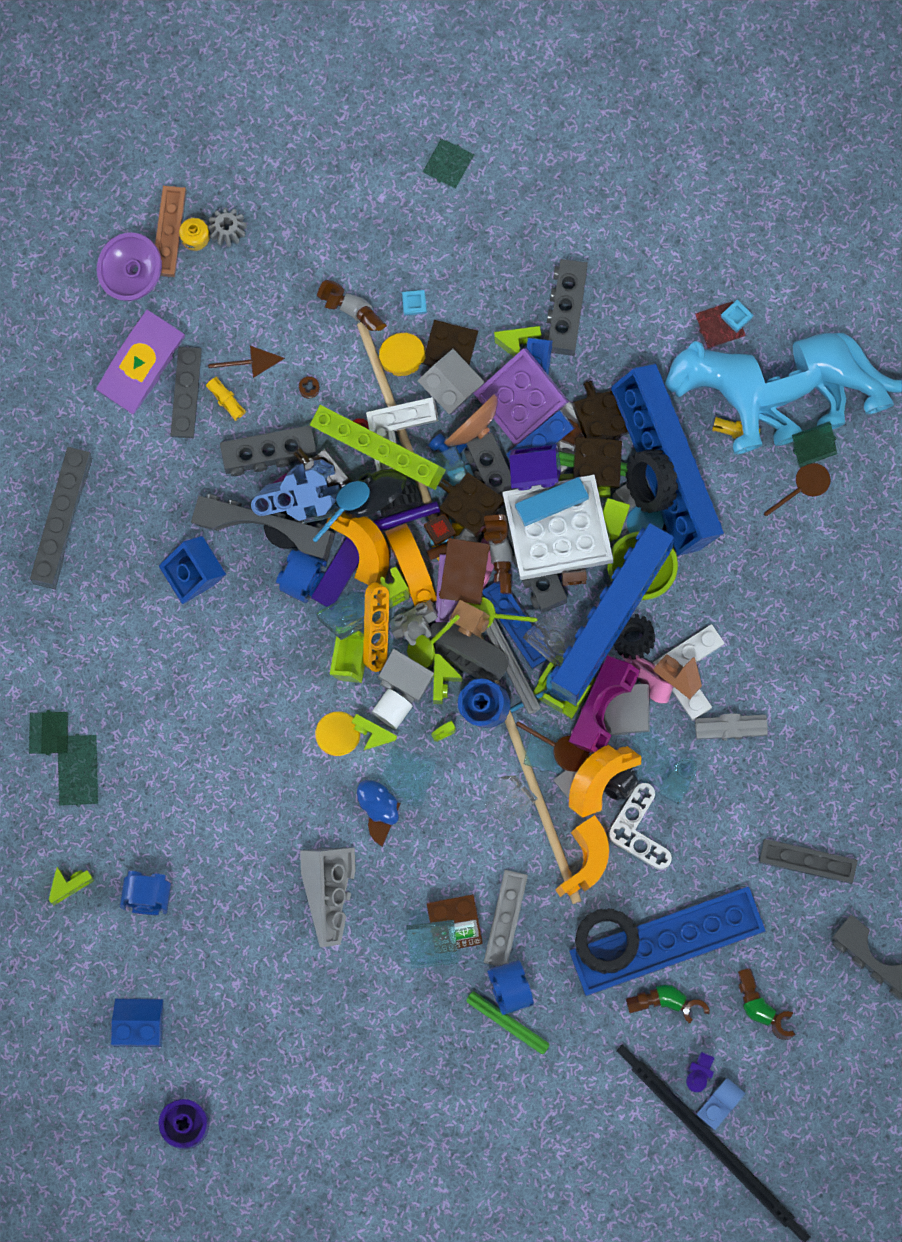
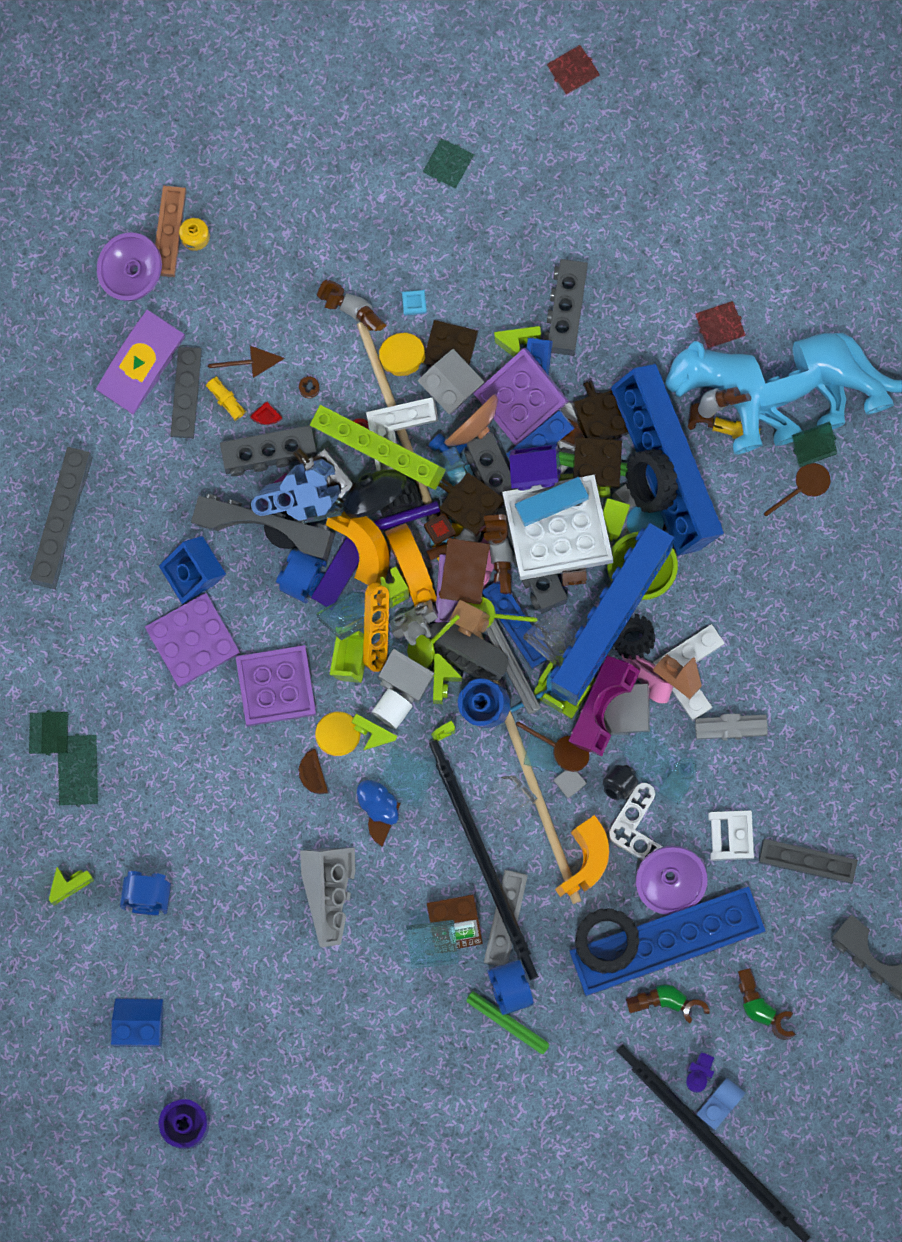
(192, 640): none -> medium lavender plate
(235, 229): light grey gear -> none
(266, 415): none -> red tile
(275, 685): none -> medium lavender plate
(311, 773): none -> reddish brown tile
(349, 498): dark azure piece -> none
(483, 860): none -> black axle
(573, 69): none -> clear red piece
(595, 773): light orange arch -> none
(674, 893): none -> medium lavender dish
(712, 402): none -> reddish brown piece
(736, 316): medium azure tile -> none
(739, 835): none -> white plate

